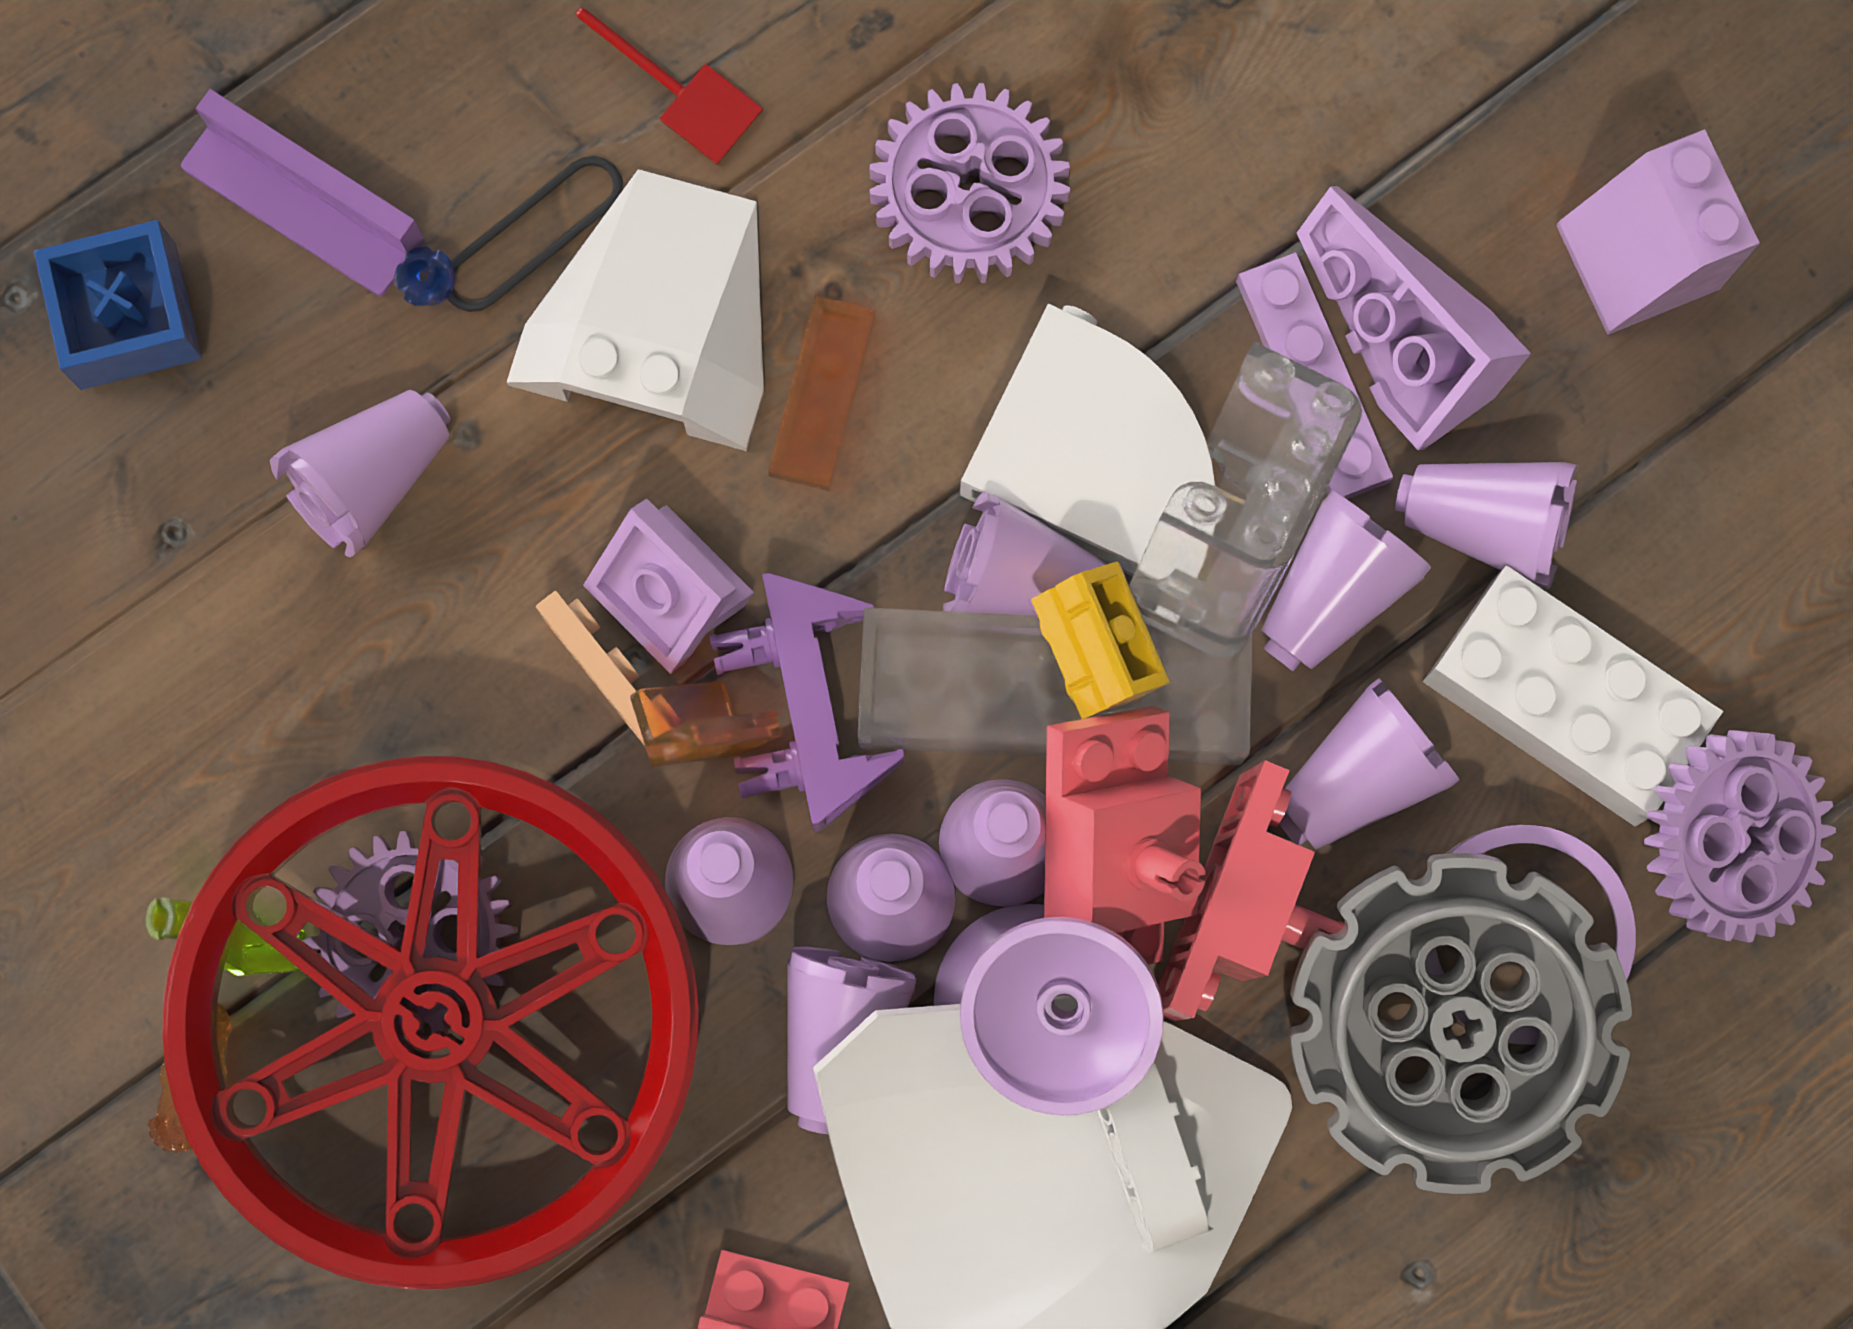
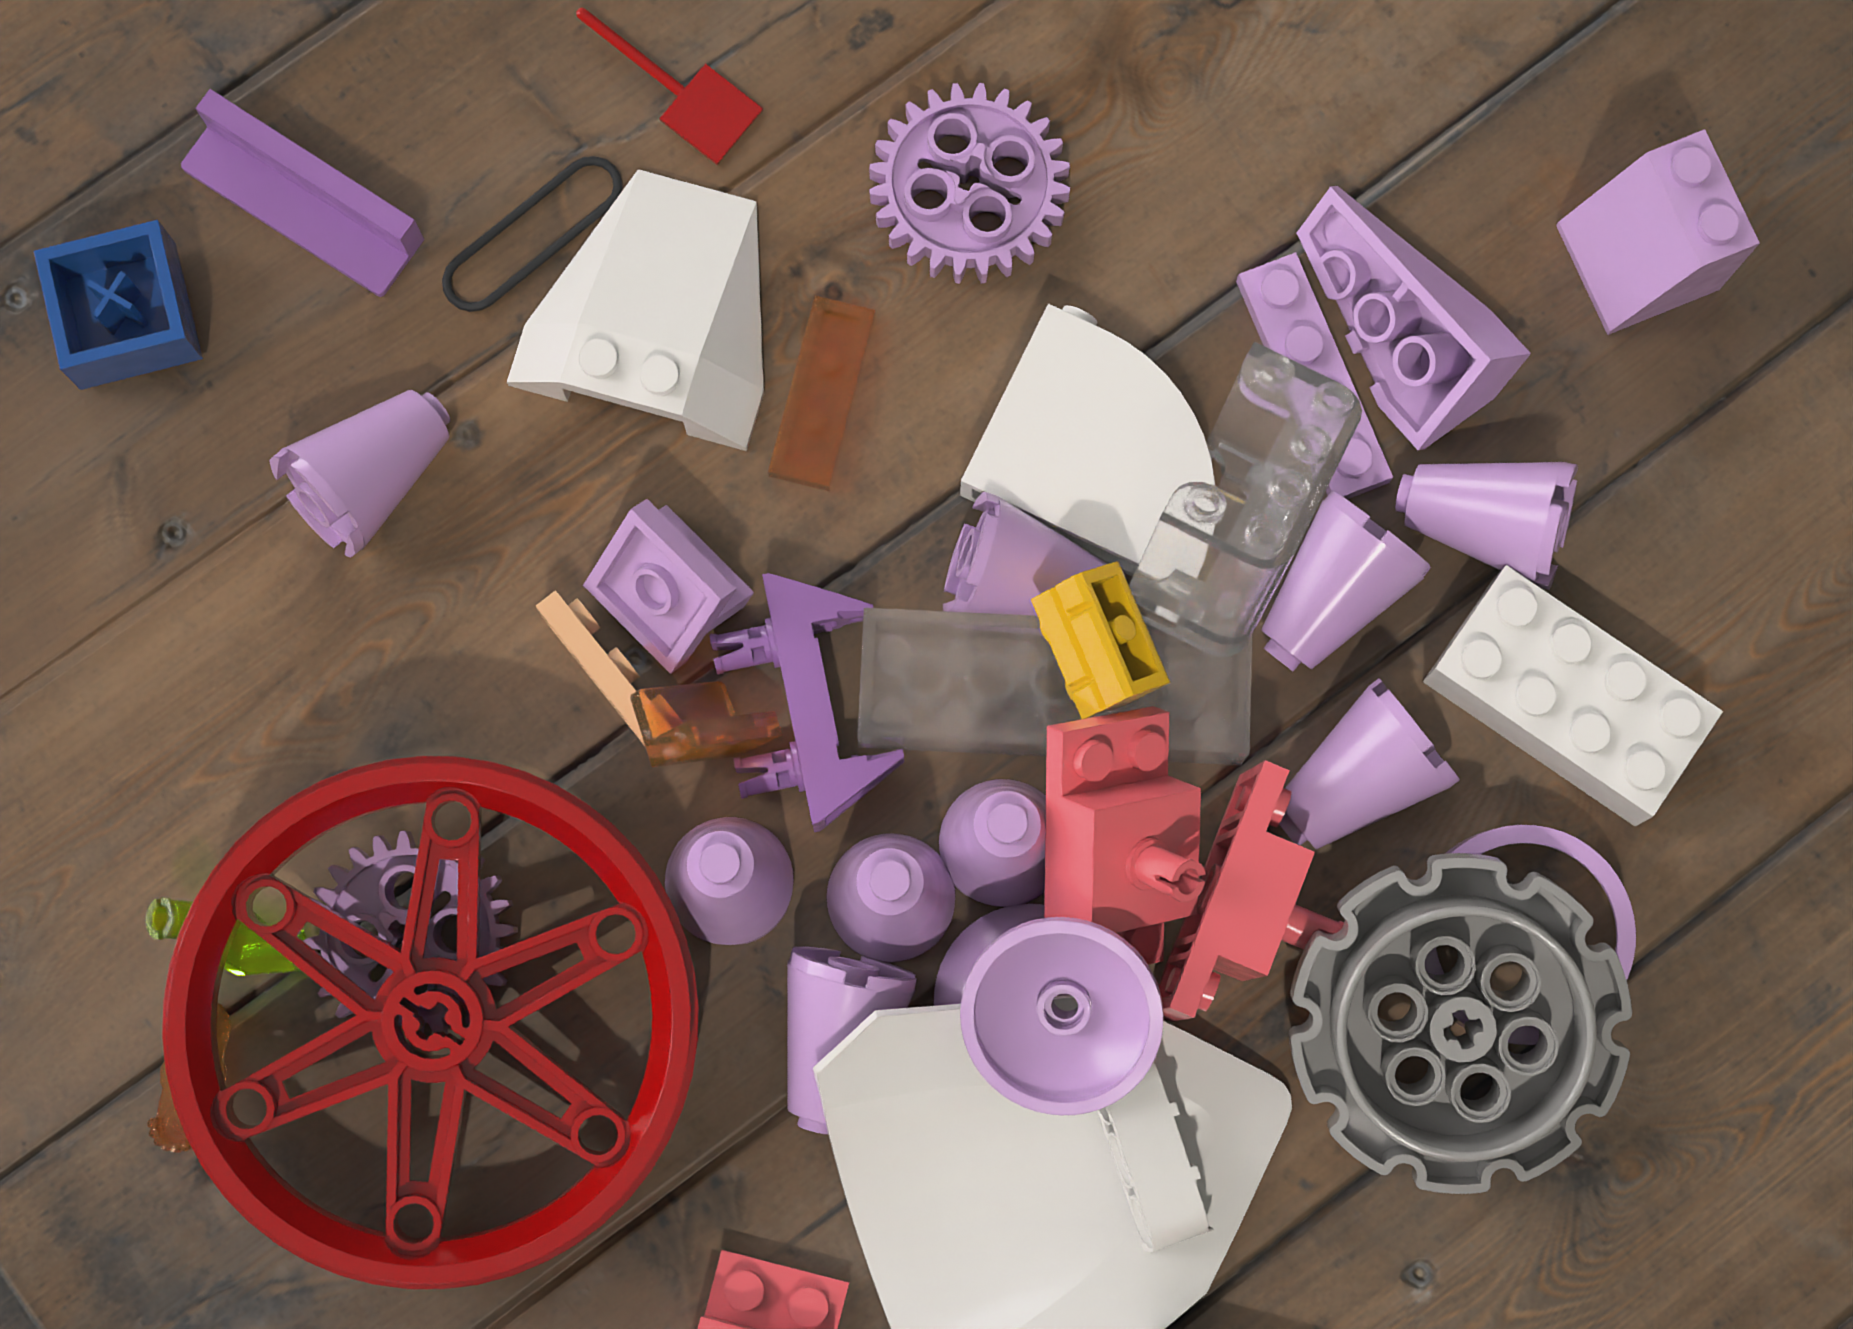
(438, 283): clear blue plate -> none
(1740, 835): lavender gear -> none

